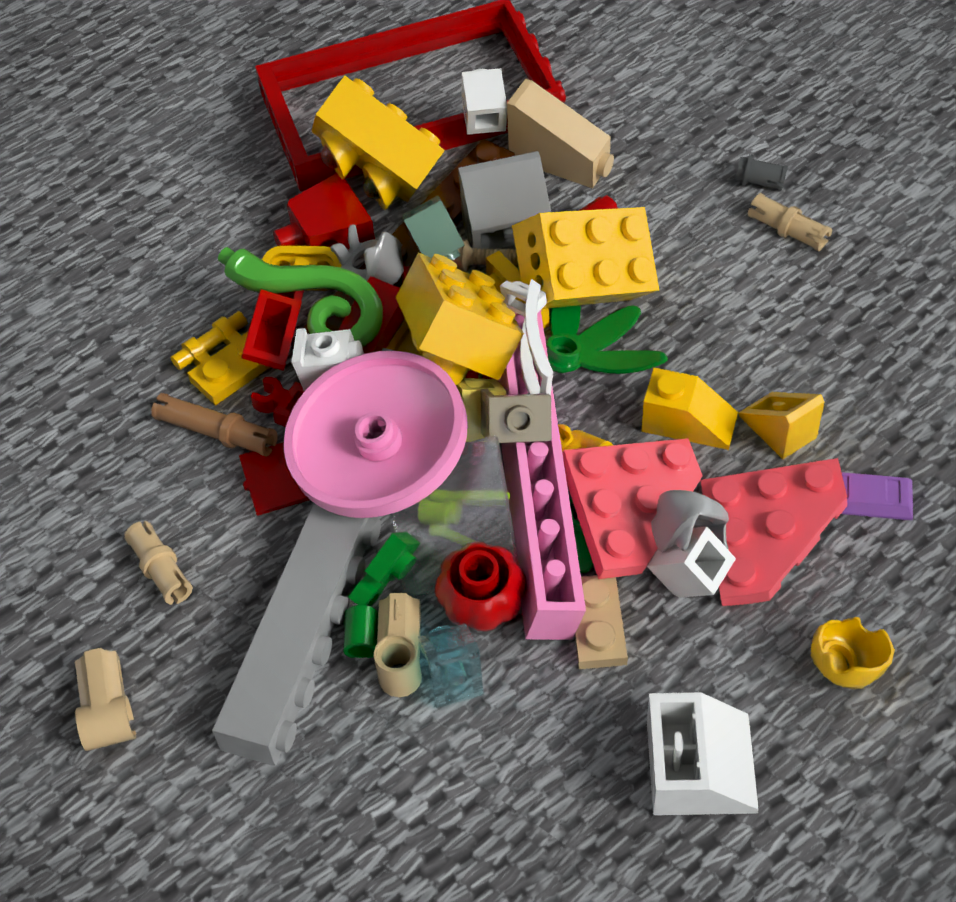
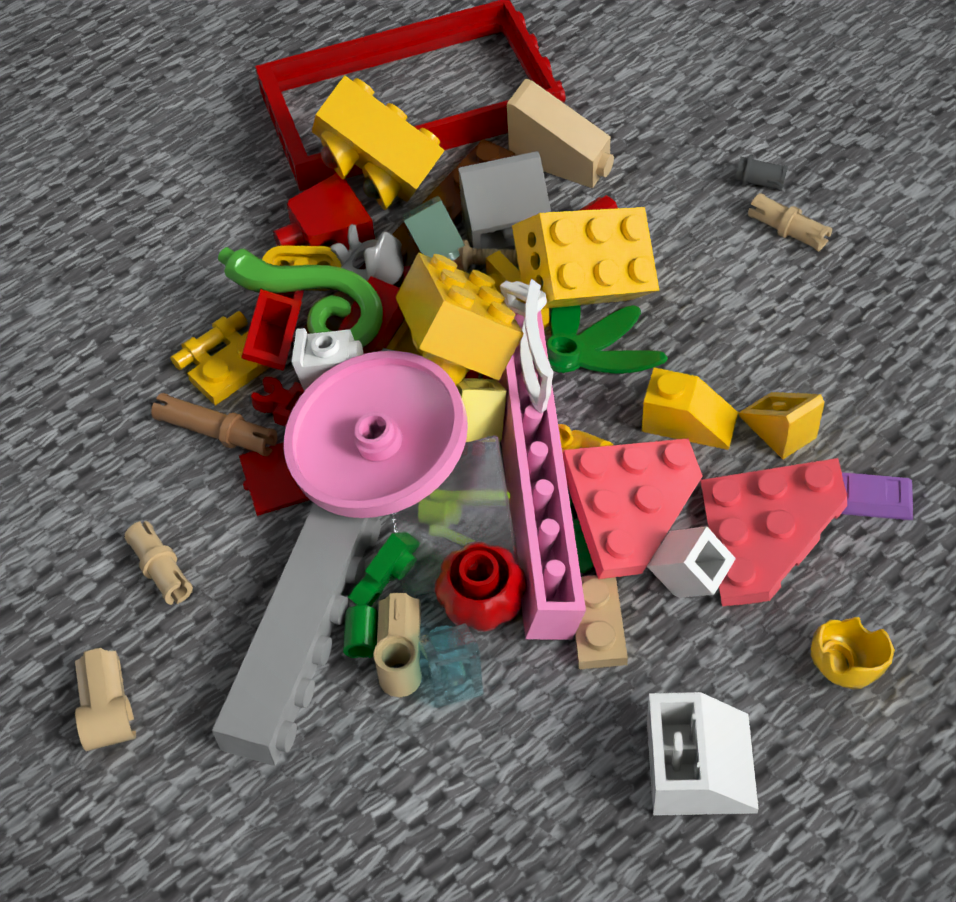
(484, 101): white brick -> none
(516, 417): dark tan bracket -> none
(681, 512): light grey piece -> none

